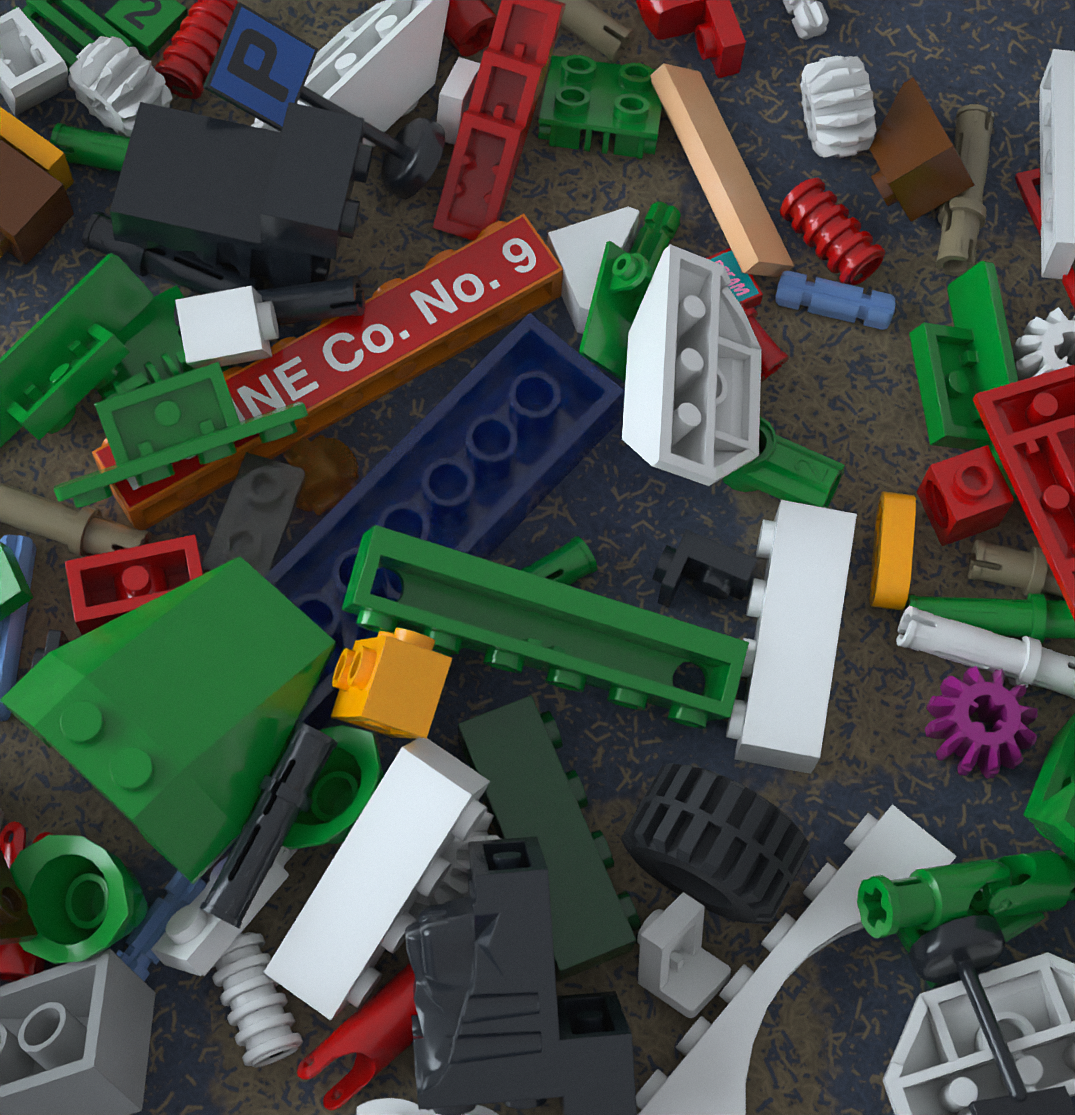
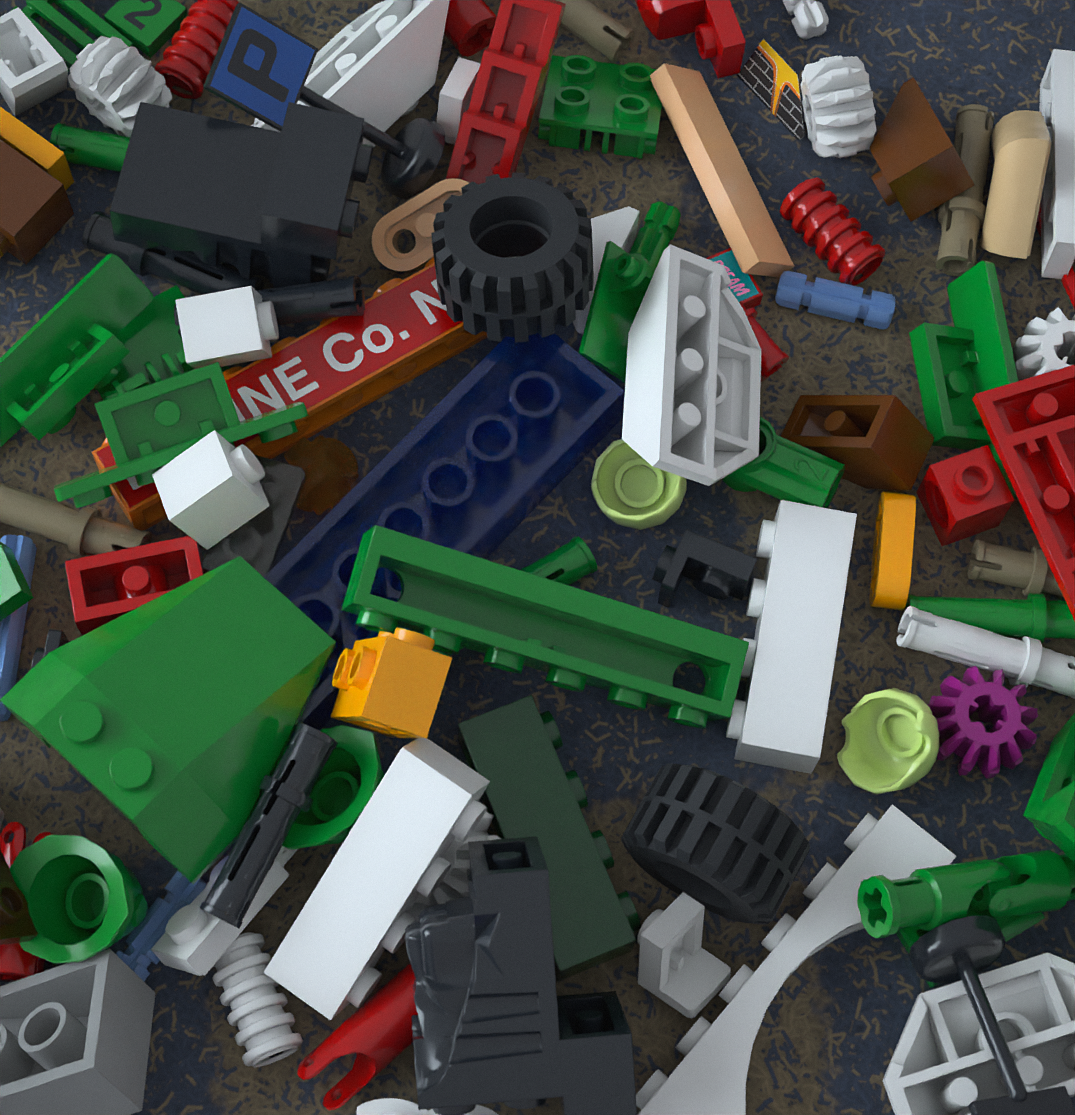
(211, 489): none -> white brick
(417, 217): none -> light nougat plate
(522, 292): none -> black tyre
(633, 490): none -> yellowish green hair
(775, 86): none -> sticker
(867, 433): none -> reddish brown slope
(889, 741): none -> yellowish green hair
(1021, 160): none -> tan brick

